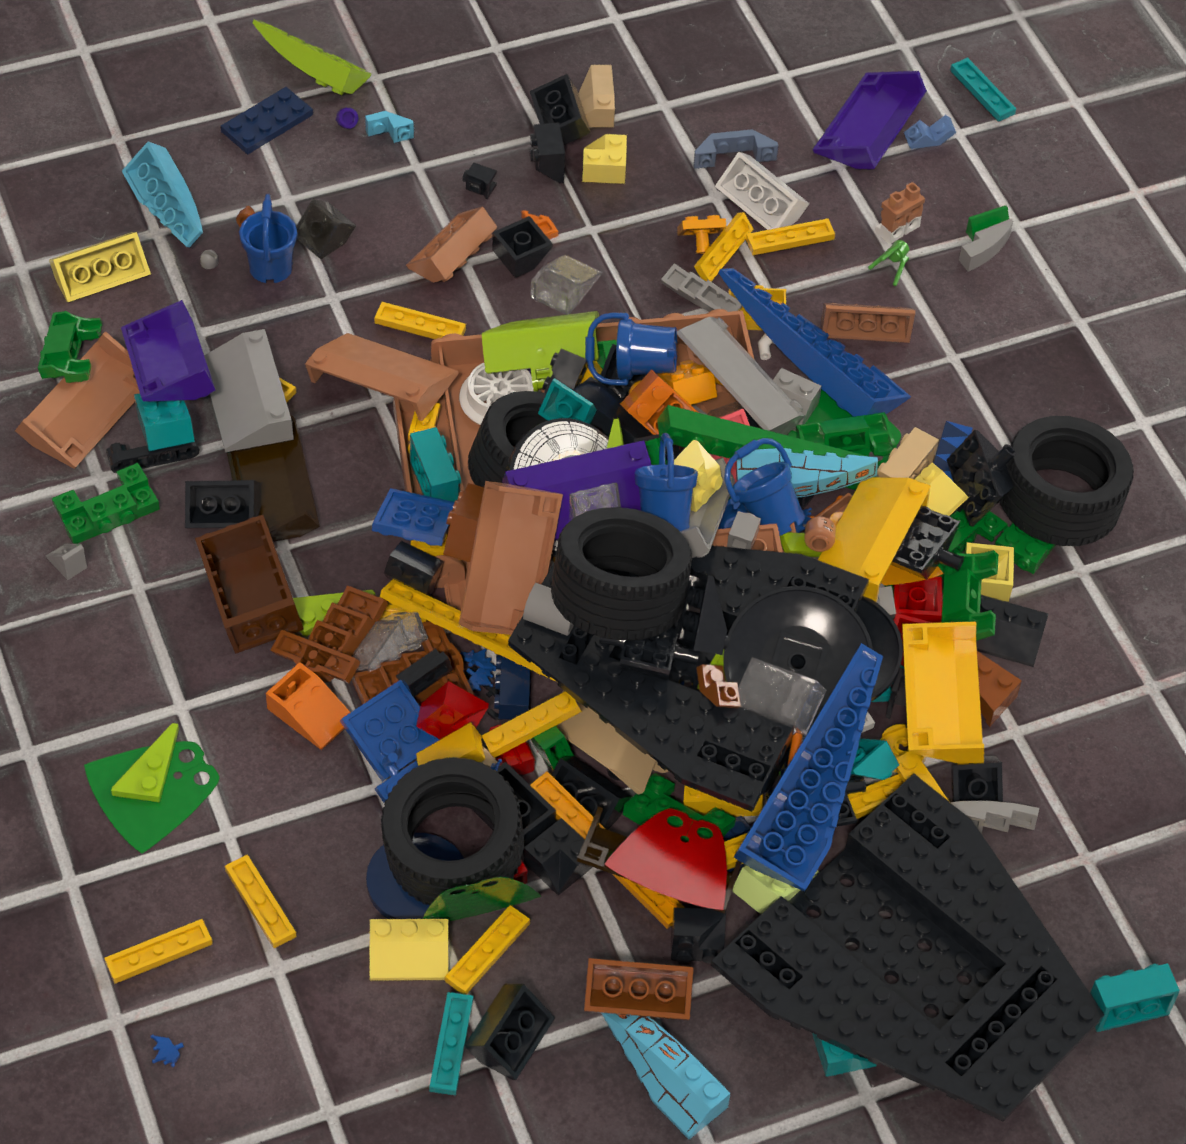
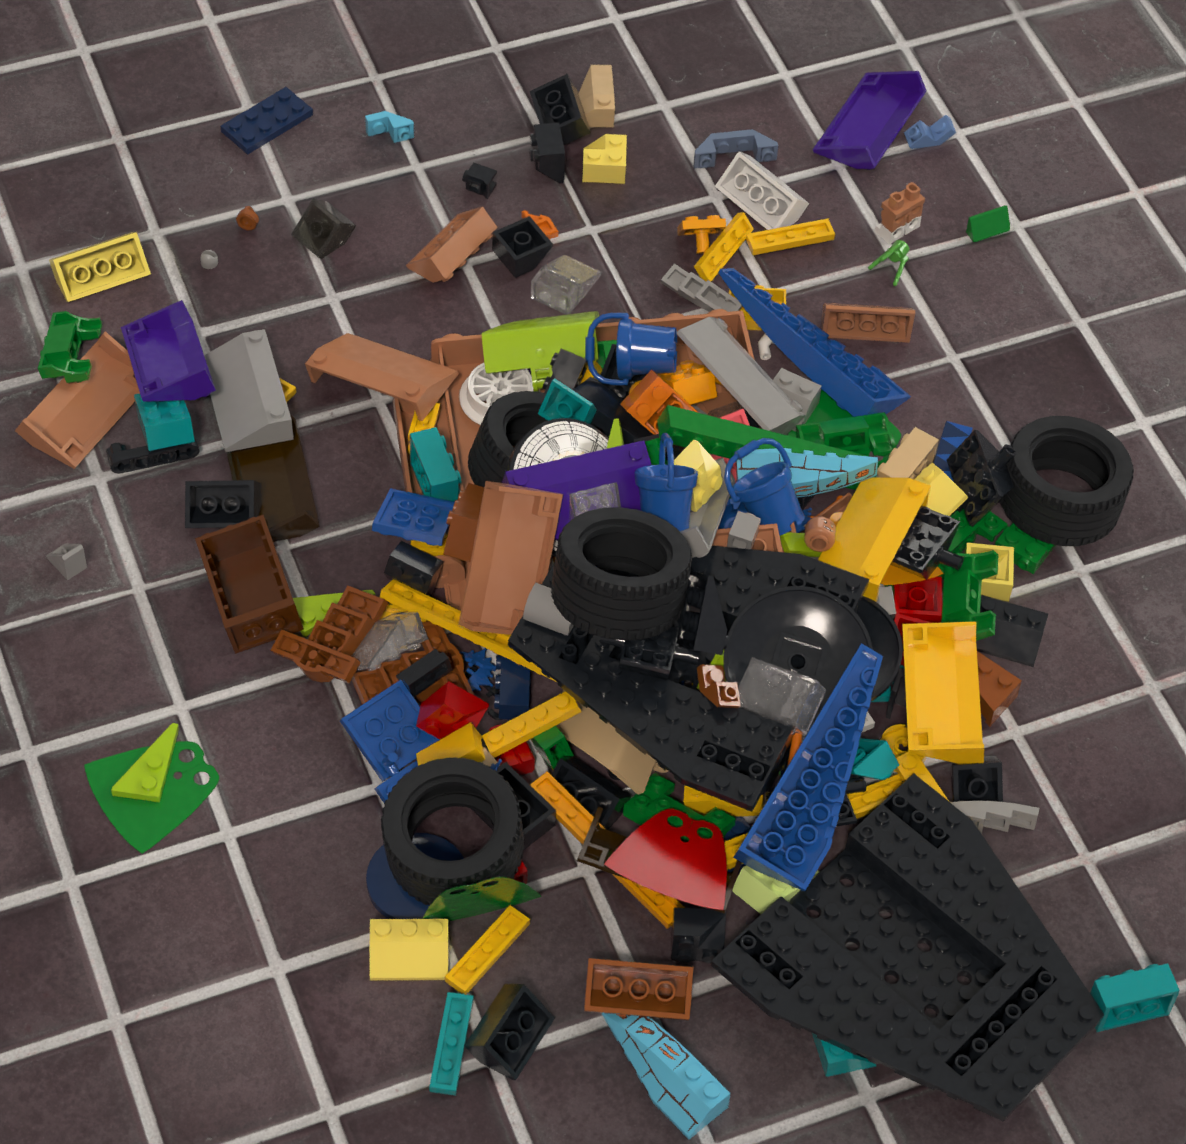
(109, 509): green bracket -> none
(158, 951): yellow plate -> none
(164, 192): medium azure wedge -> none
(167, 1050): blue piece -> none
(260, 901): yellow plate -> none
(269, 243): blue piece -> none
(307, 706): orange slope -> none
(312, 60): lime wedge -> none
(347, 118): dark purple tile -> none
(417, 322): yellow plate -> none
(555, 856): black slope -> none
(983, 89): teal plate -> none
(985, 245): light grey slope -> none

